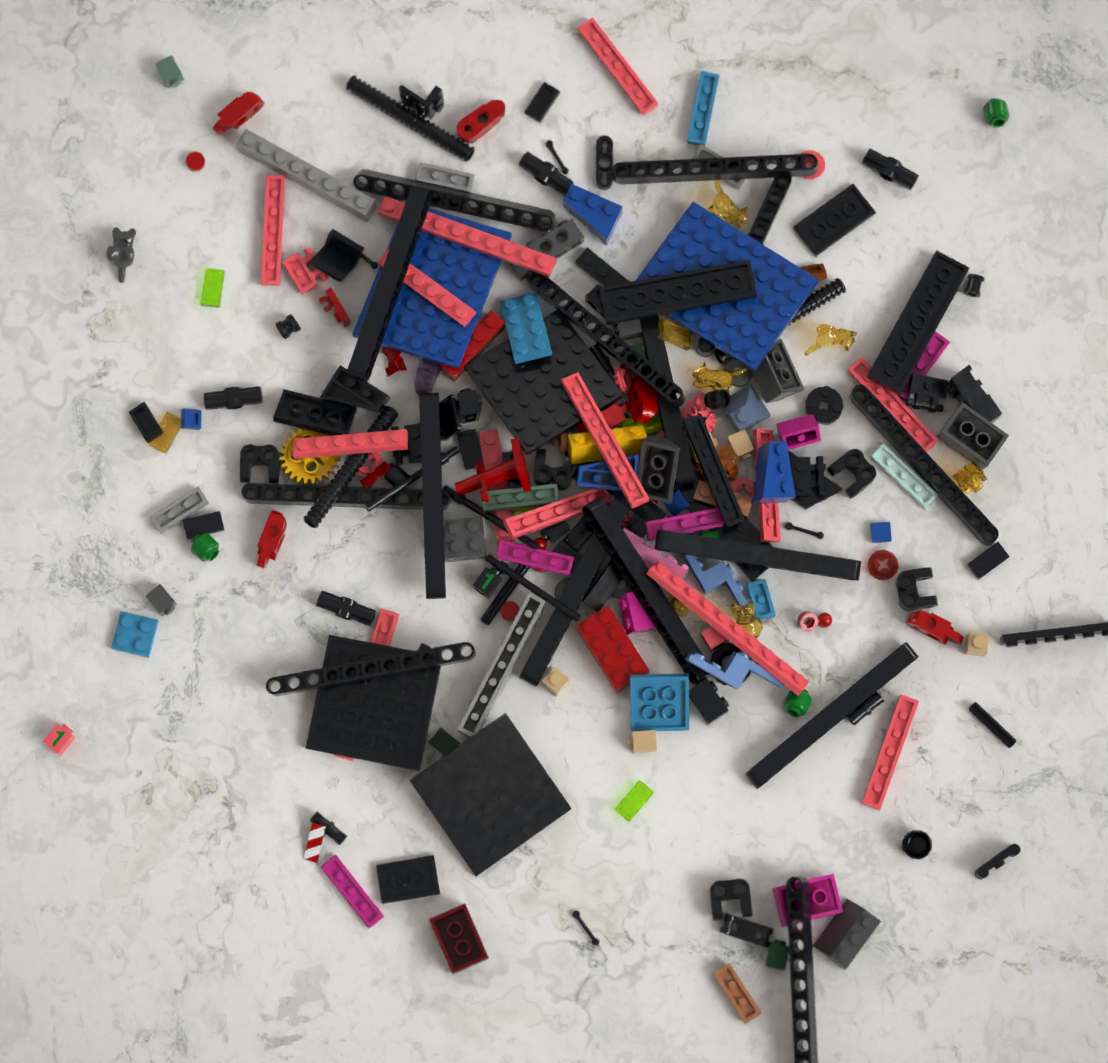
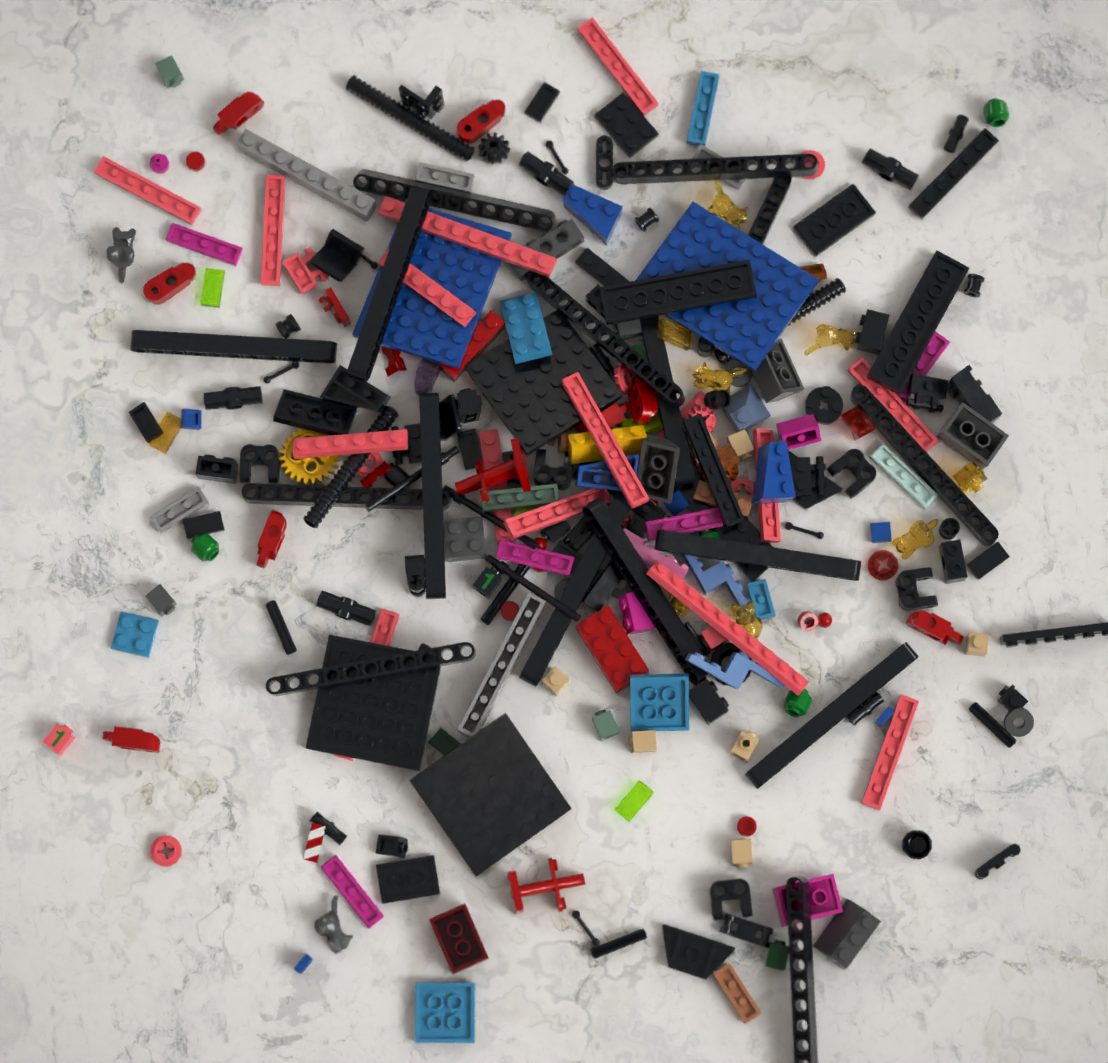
(133, 739): none -> red piece
(147, 190): none -> coral plate
(158, 846): none -> coral gear
(159, 163): none -> dark pink tile
(183, 273): none -> red piece
(204, 244): none -> dark pink tile
(217, 469): none -> black brick
(233, 346): none -> black beam
(281, 627): none -> black axle
(295, 364): none -> black hinge
(303, 964): none -> blue tile
(330, 926): none -> dark grey animal
(391, 846): none -> black bracket
(415, 572): none -> black piece
(445, 1013): none -> dark azure plate
(501, 151): none -> black gear
(555, 884): none -> red piece
(605, 724): none -> sand green brick
(618, 943): none -> black axle
(626, 125): none -> black plate
(646, 219): none -> black bush
(693, 953): none -> black wing
(697, 638): none -> black pin
(741, 853): none -> tan brick
(744, 745): none -> tan brick
(746, 826): none -> red tile
(857, 423): none -> clear red slope
(872, 332): none -> black brick
(884, 717): none -> blue tile
(917, 536): none -> clear yellow animal
(949, 528): none -> black wheel
(953, 174): none -> black plate
(953, 561): none -> black brick
(956, 133): none -> black pin
(1011, 698): none -> black bracket
(1022, 730): none -> dark grey piece

